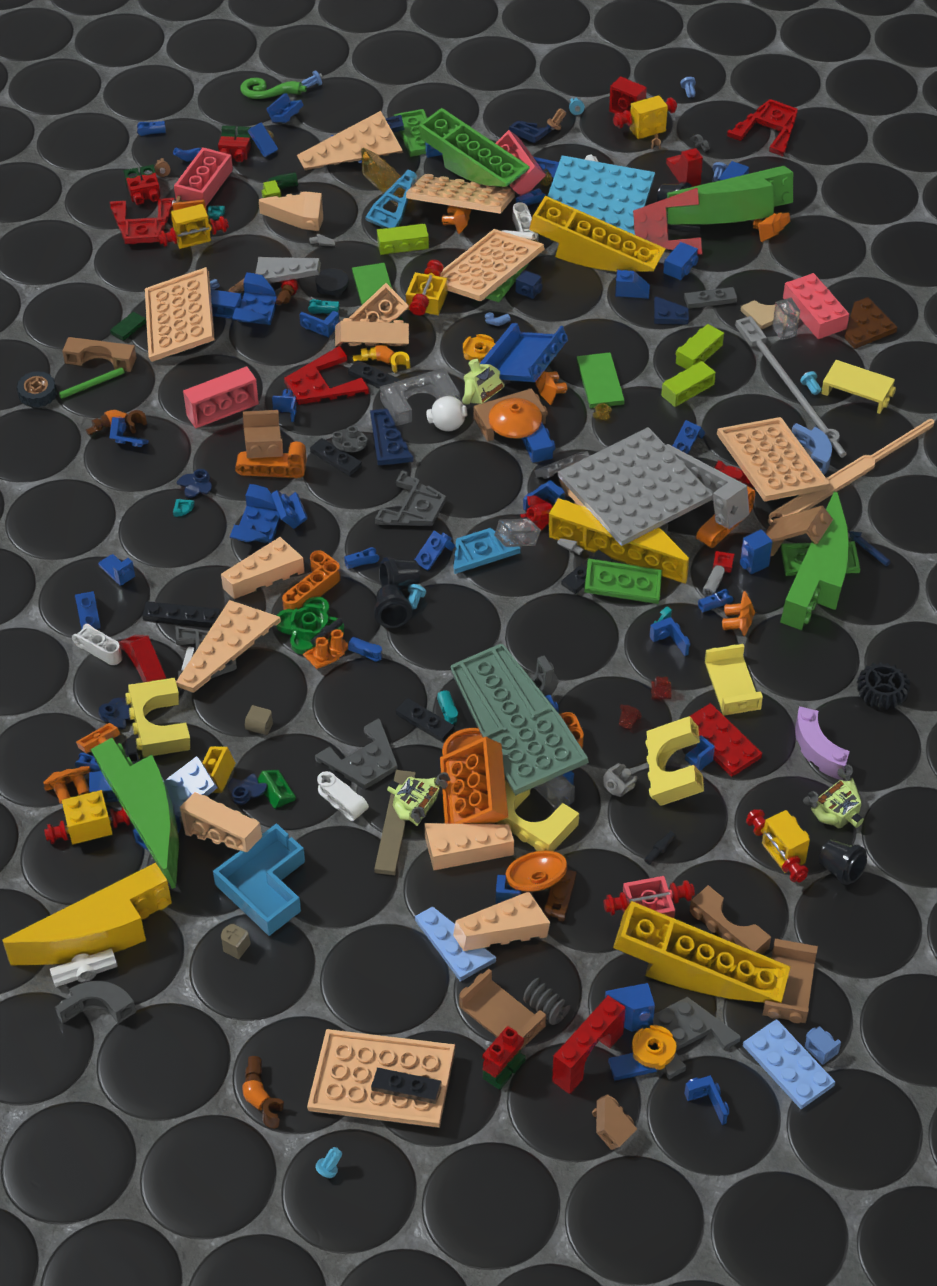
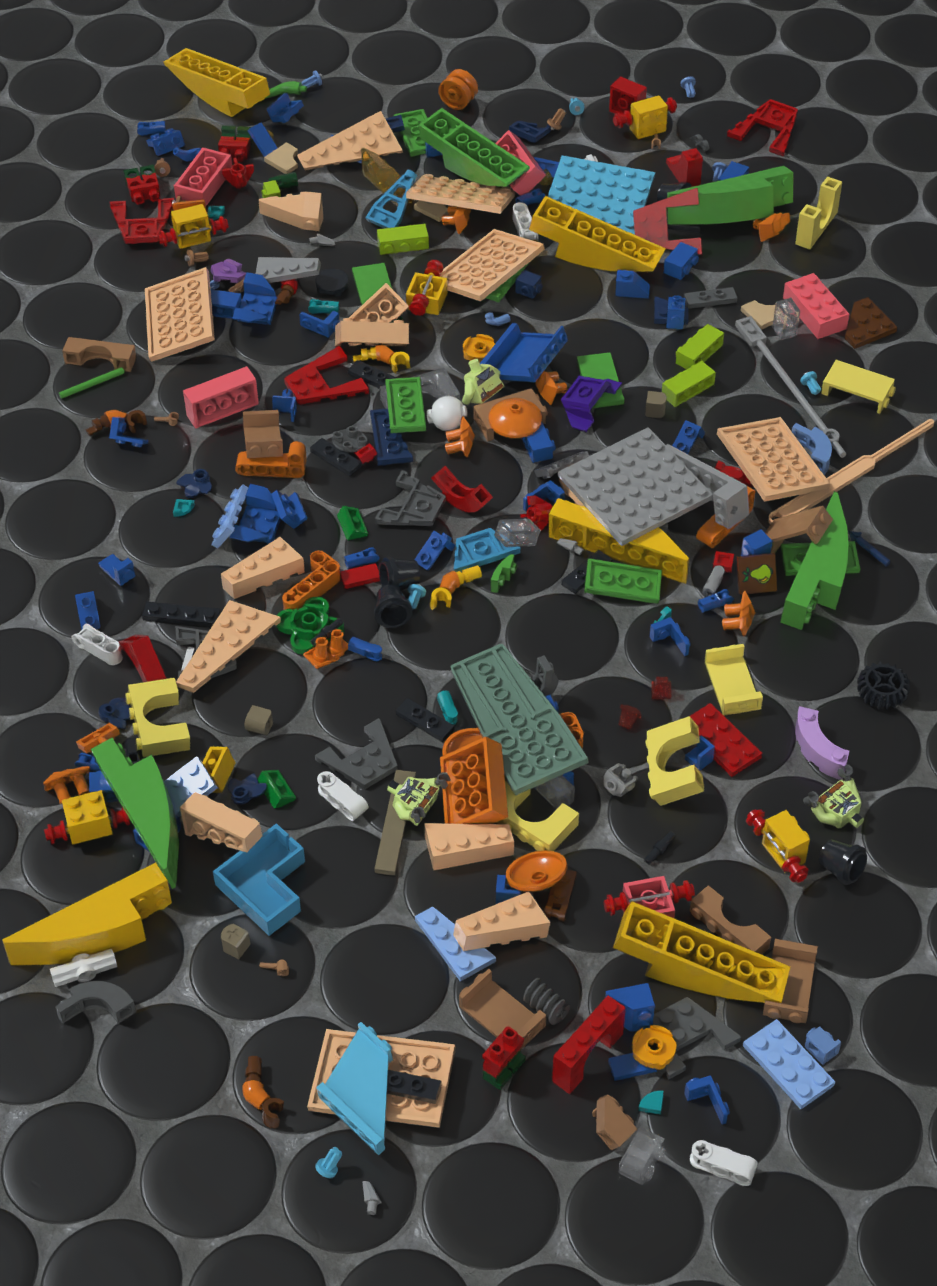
(36, 389): black wheel -> none
(128, 326): dark green tile -> none
(166, 142): none -> blue bracket
(172, 419): none -> medium nougat hand
(195, 257): none -> medium nougat piece
(217, 82): none -> yellow slope
(228, 270): none -> medium lavender plate
(230, 518): none -> light blue wing
(238, 174): none -> red brick
(281, 966): none -> medium nougat hand
(283, 158): none -> tan tile
(352, 523): none -> green slope
(359, 1087): none -> medium azure piece
(360, 576): none -> red tile
(366, 453): none -> red plate
(370, 1197): none -> light grey bar
(405, 405): none -> bright green tile
(431, 209): none -> tan tile
(452, 581): none -> yellow piece
(458, 89): none -> orange wheel
(458, 495): none -> red arch
(466, 438): none -> orange connector
(503, 572): none -> bright green slope
(527, 235): white piece -> none
(583, 396): none -> dark purple piece
(602, 411): clear yellow plate -> none
(641, 1156): none -> clear brick
(652, 1102): none -> teal tile
(655, 404): none -> dark tan piece
(675, 312): none -> blue bracket
(723, 1162): none -> white piece
(757, 573): none -> reddish brown tile
(816, 219): none -> light yellow arch

